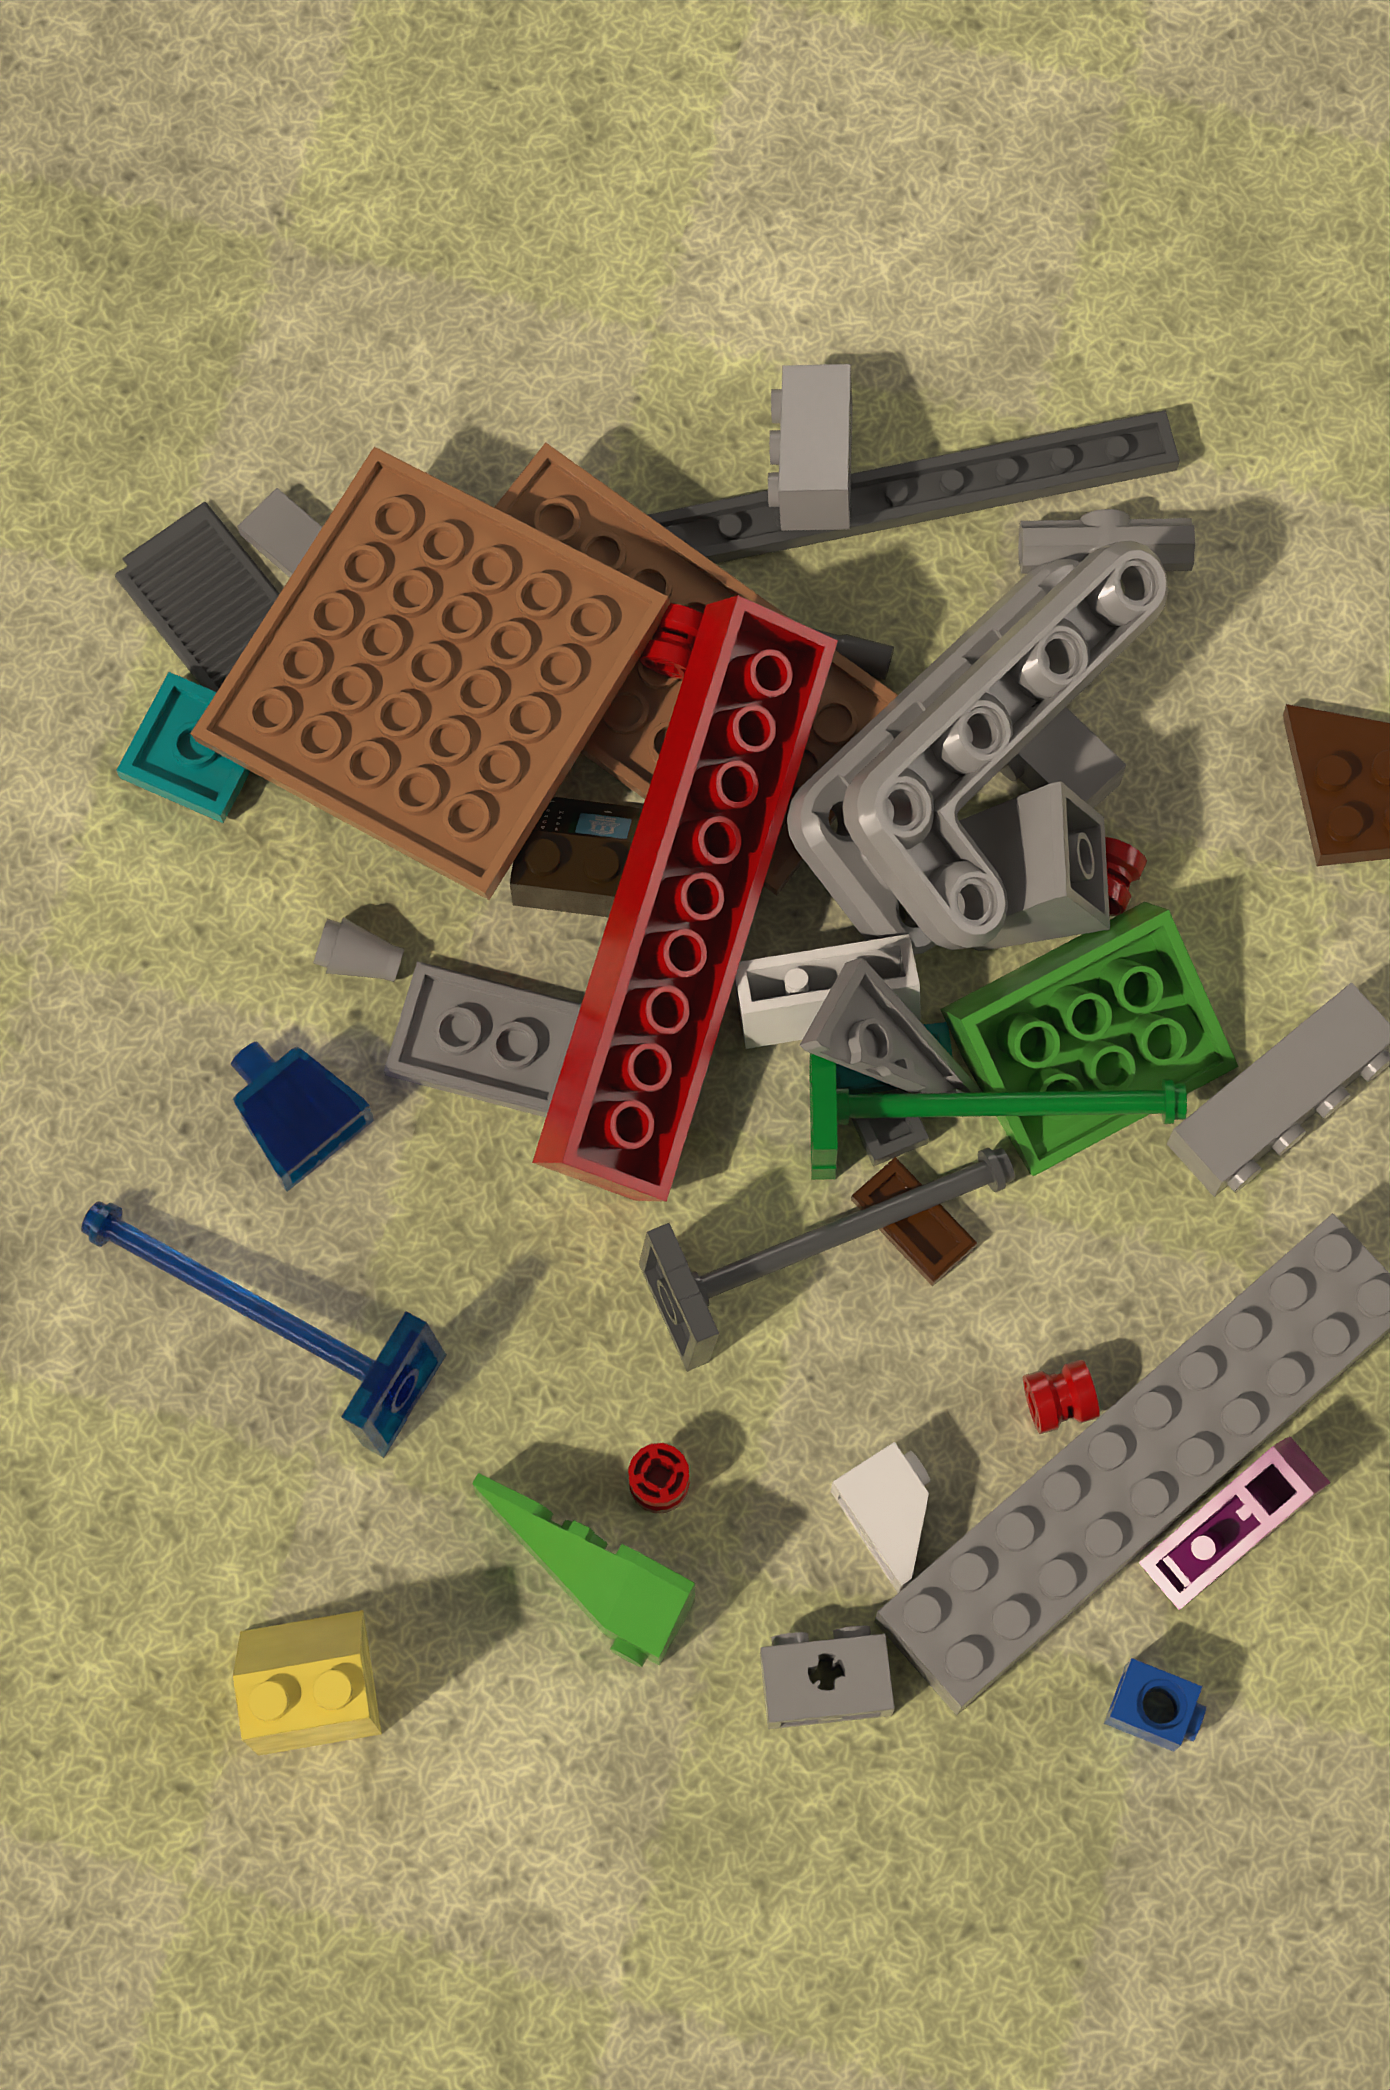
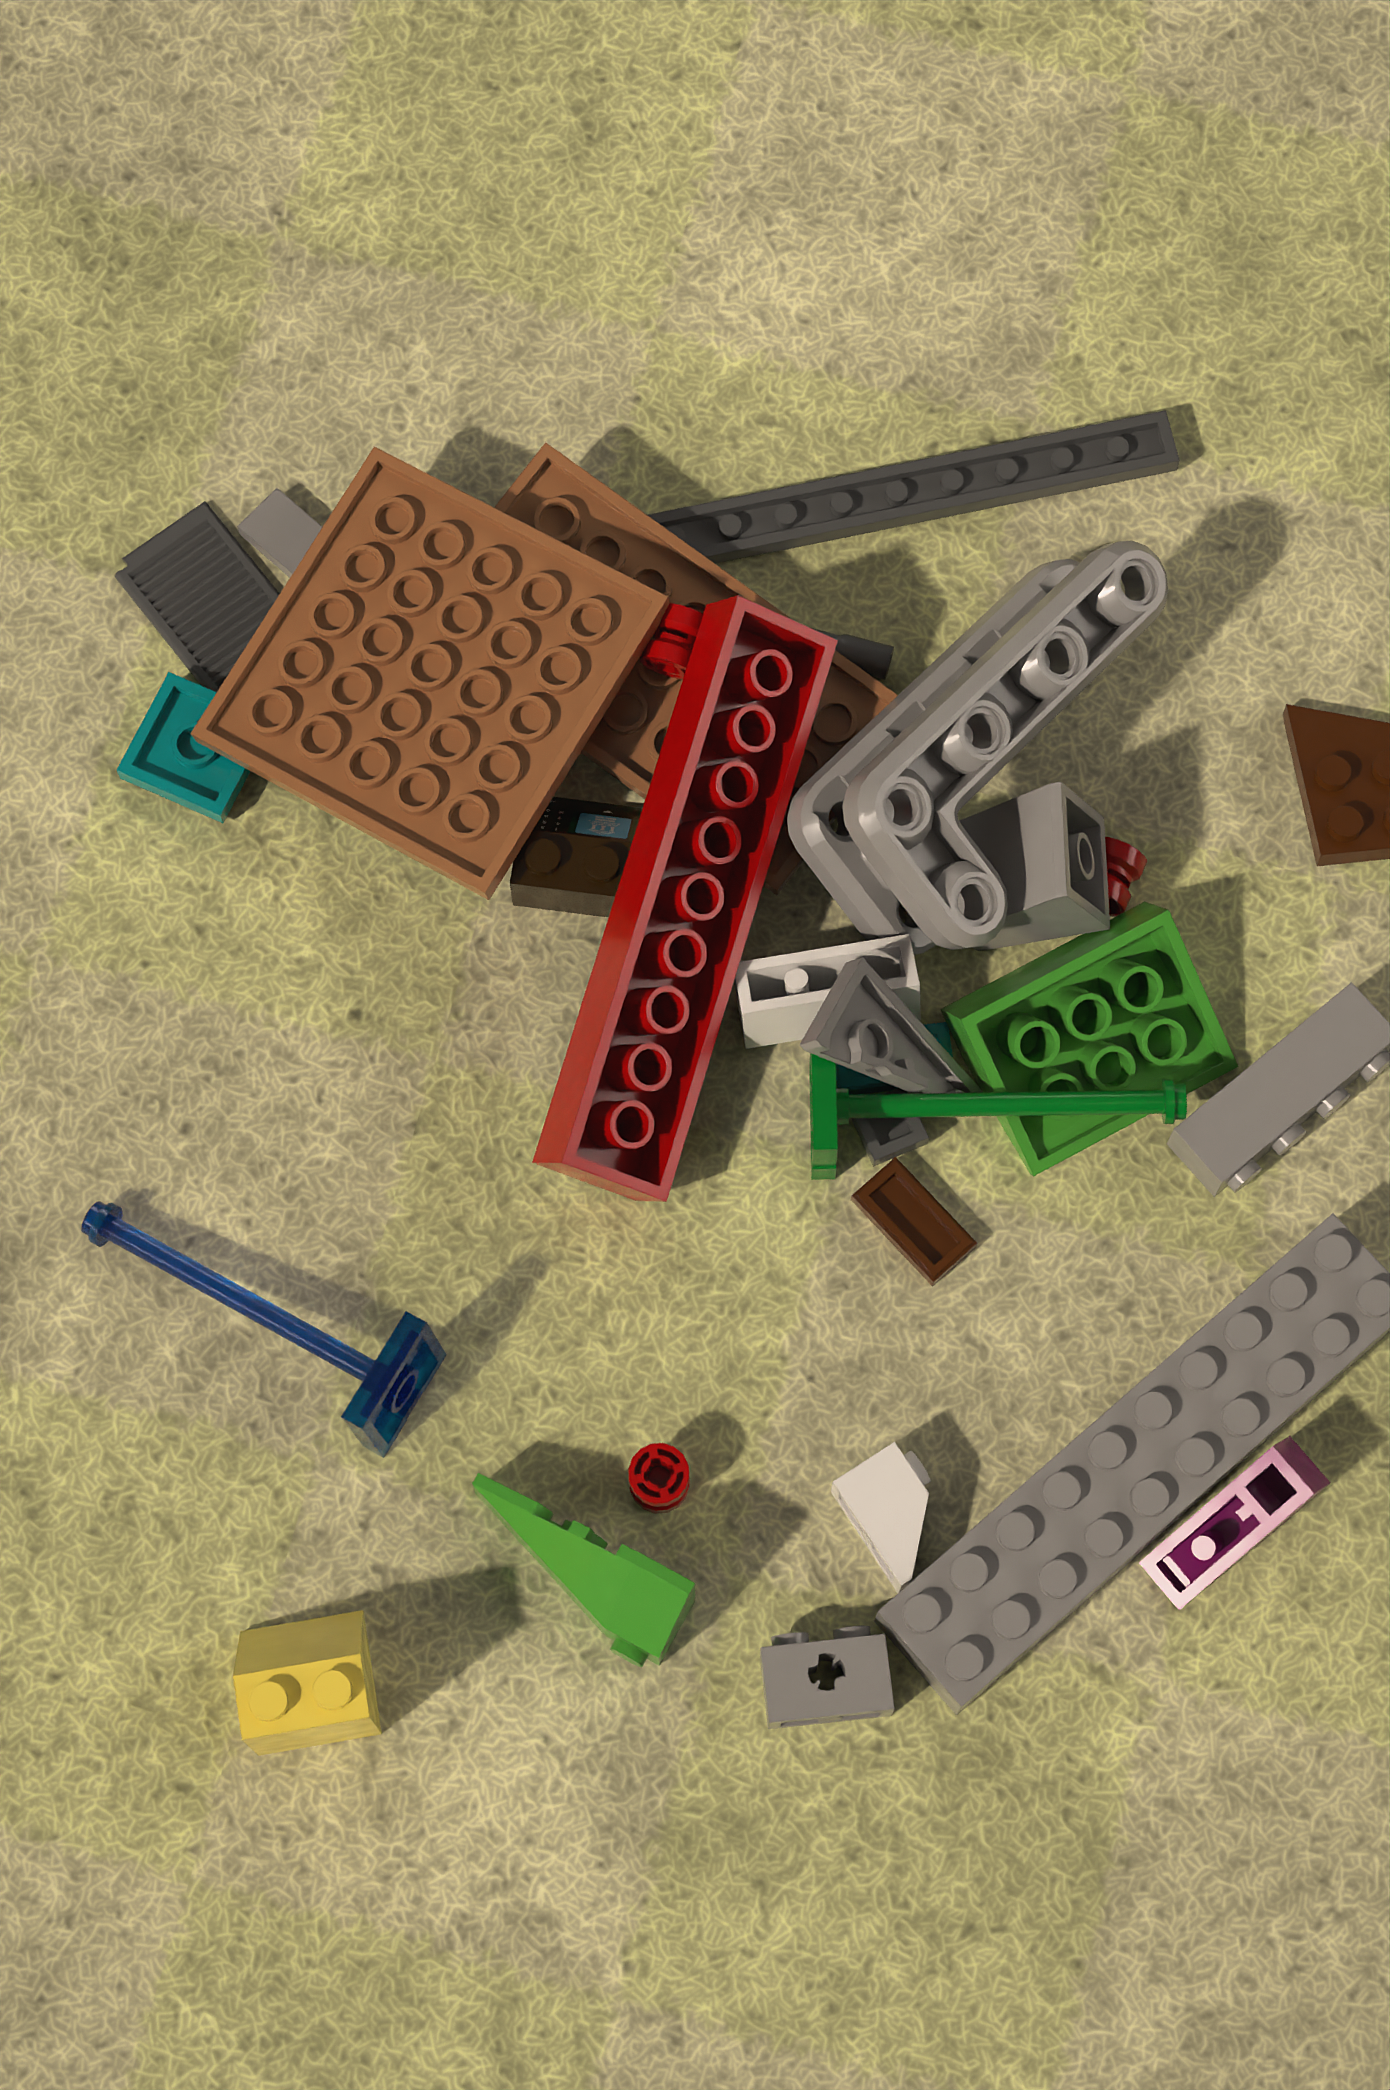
(296, 1110): clear blue torso -> none
(356, 952): light grey cone -> none
(481, 1039): light grey tile -> none
(685, 1295): dark grey tile -> none
(812, 447): light grey brick -> none
(1061, 1396): red wheel -> none
(1068, 754): light grey brick -> none
(1075, 539): light grey piece -> none
(1127, 1710): blue brick -> none

